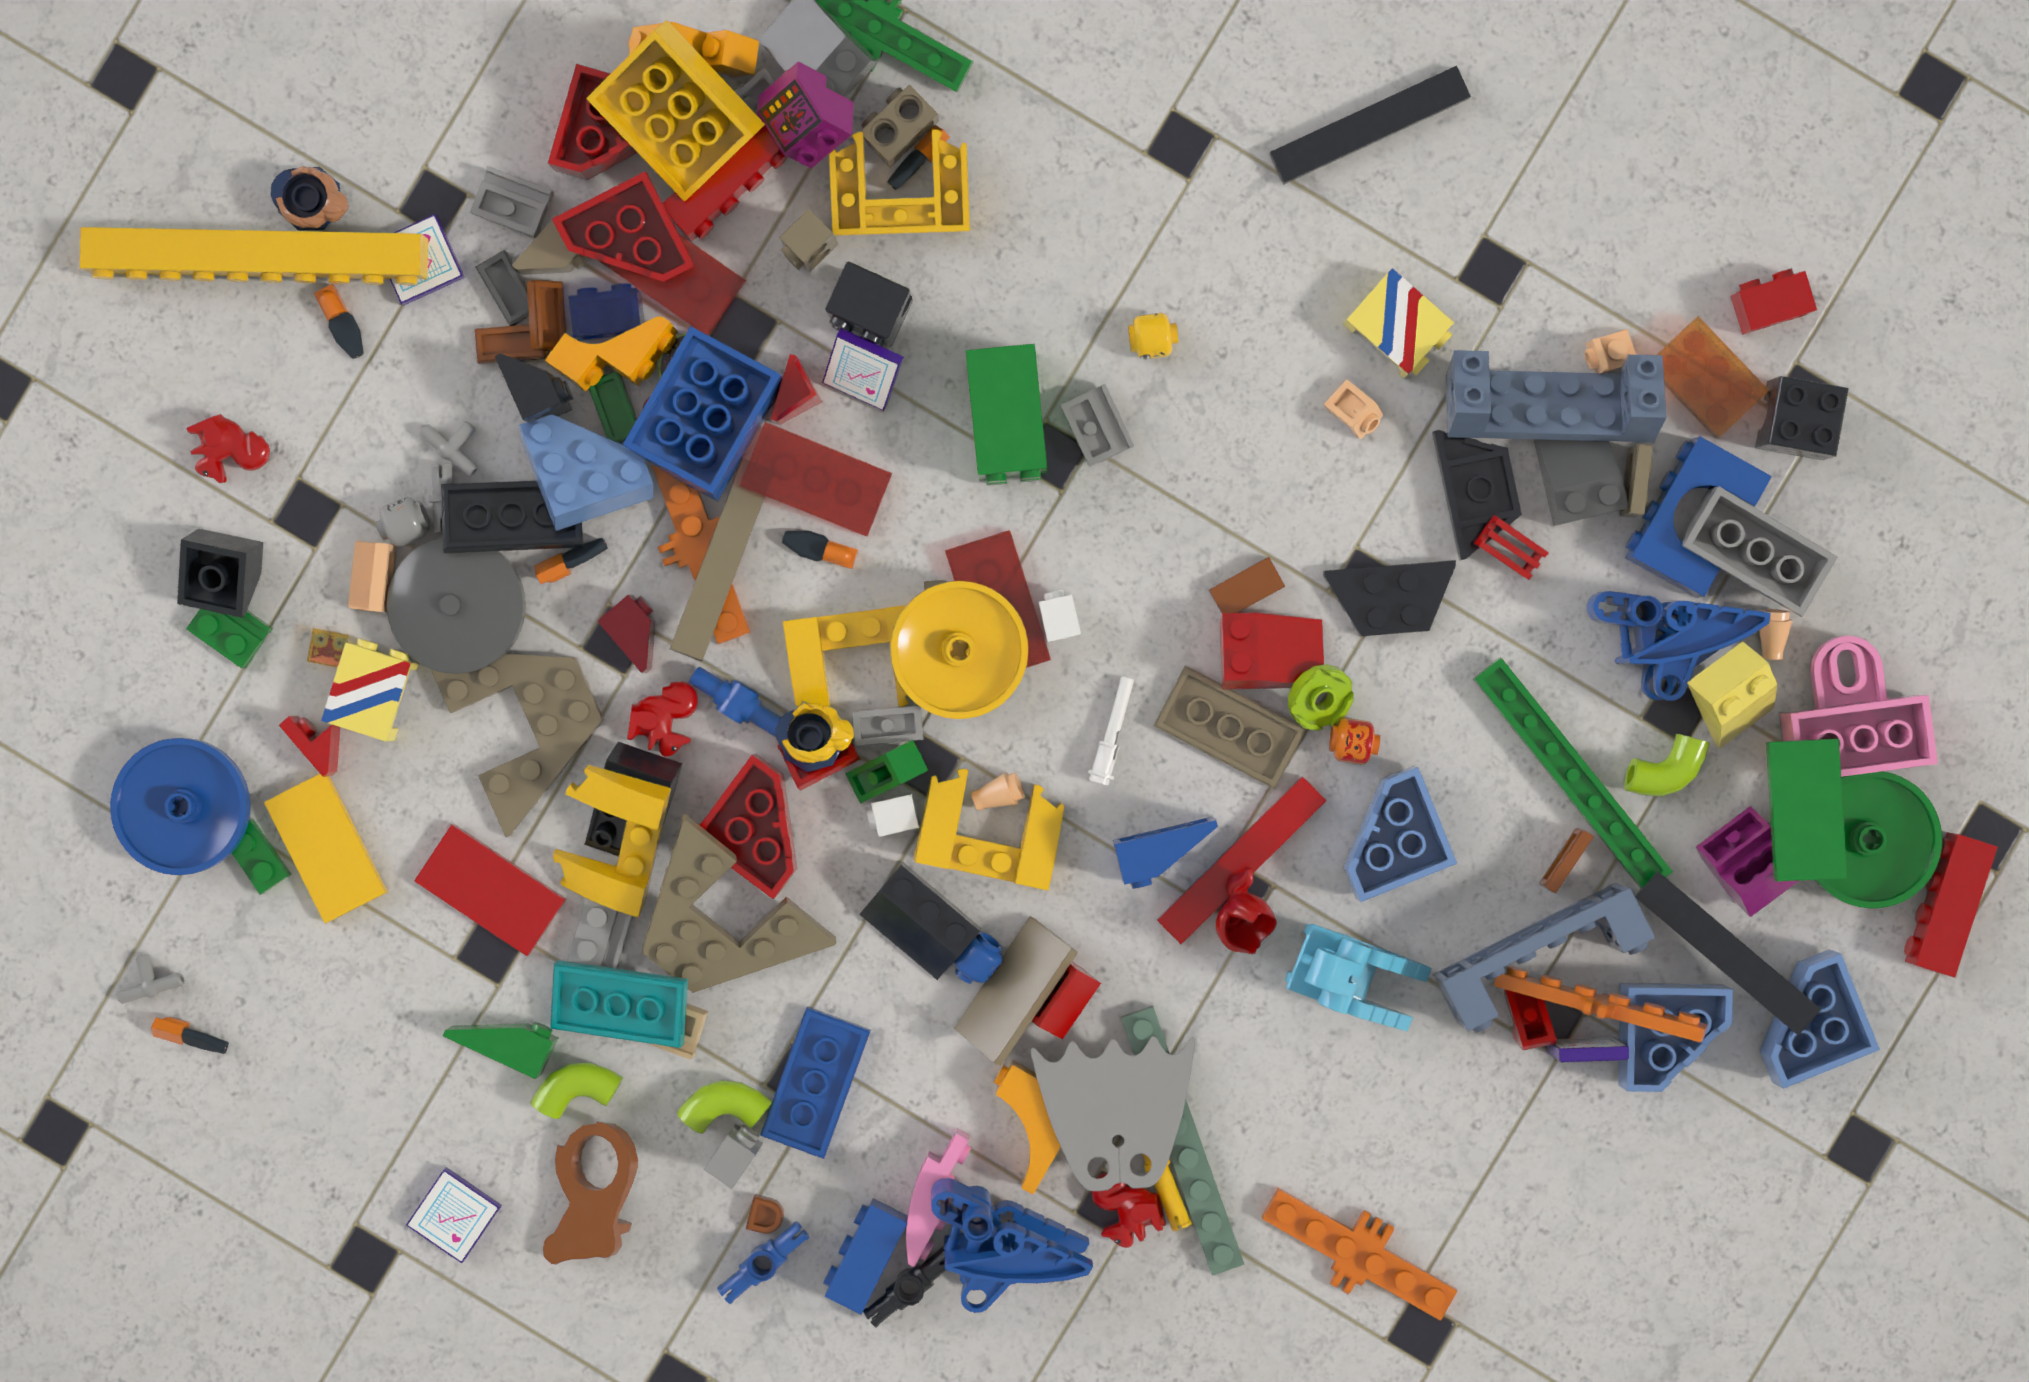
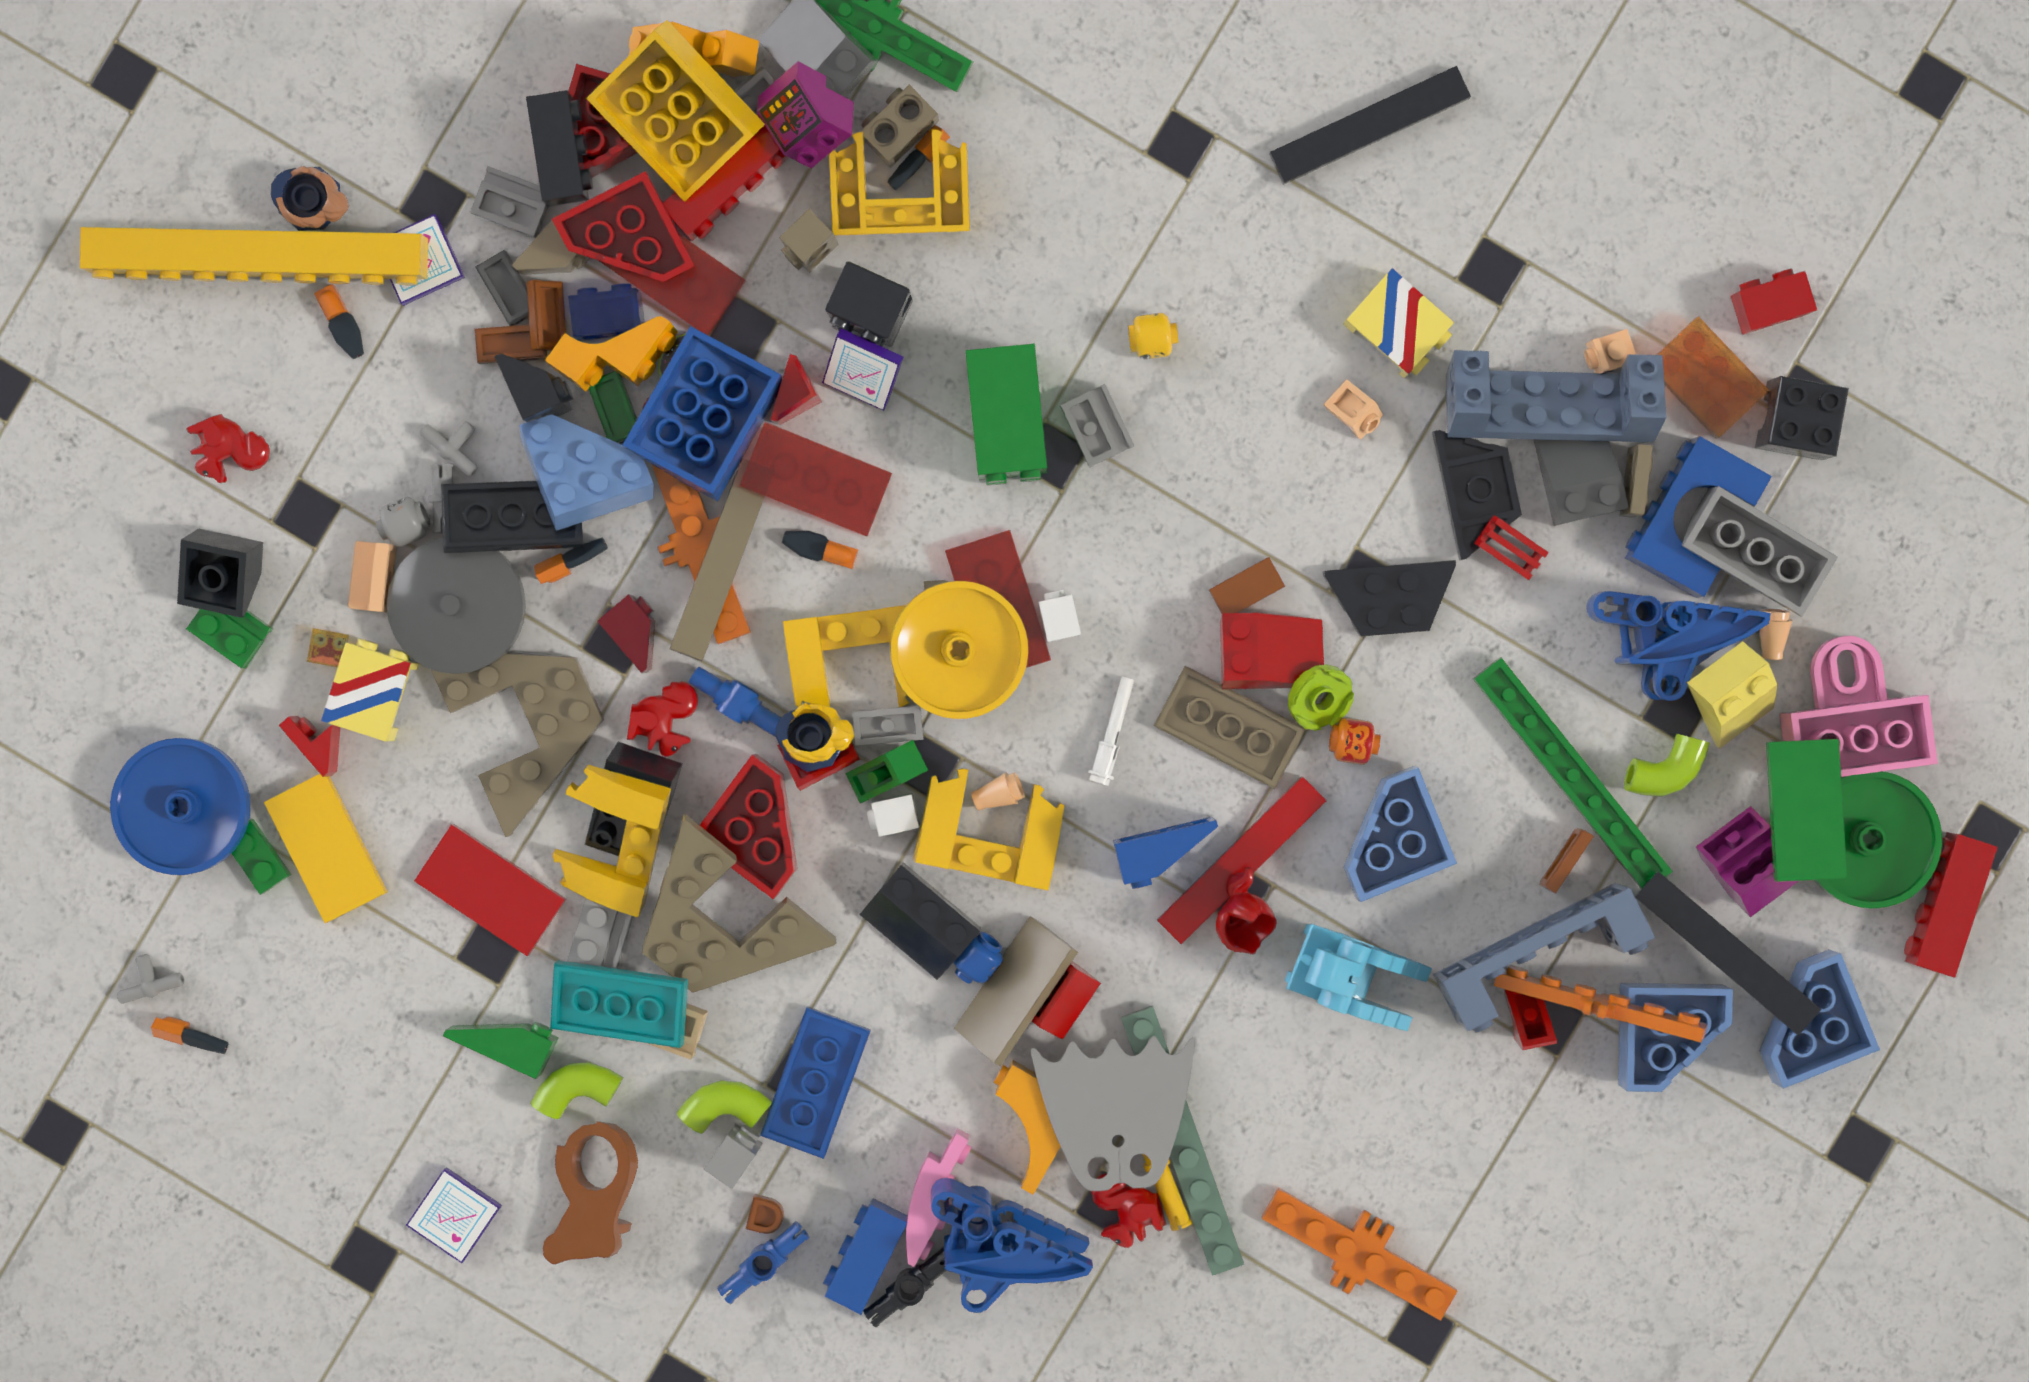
(559, 148): none -> black brick
(1588, 1050): dark purple tile -> none

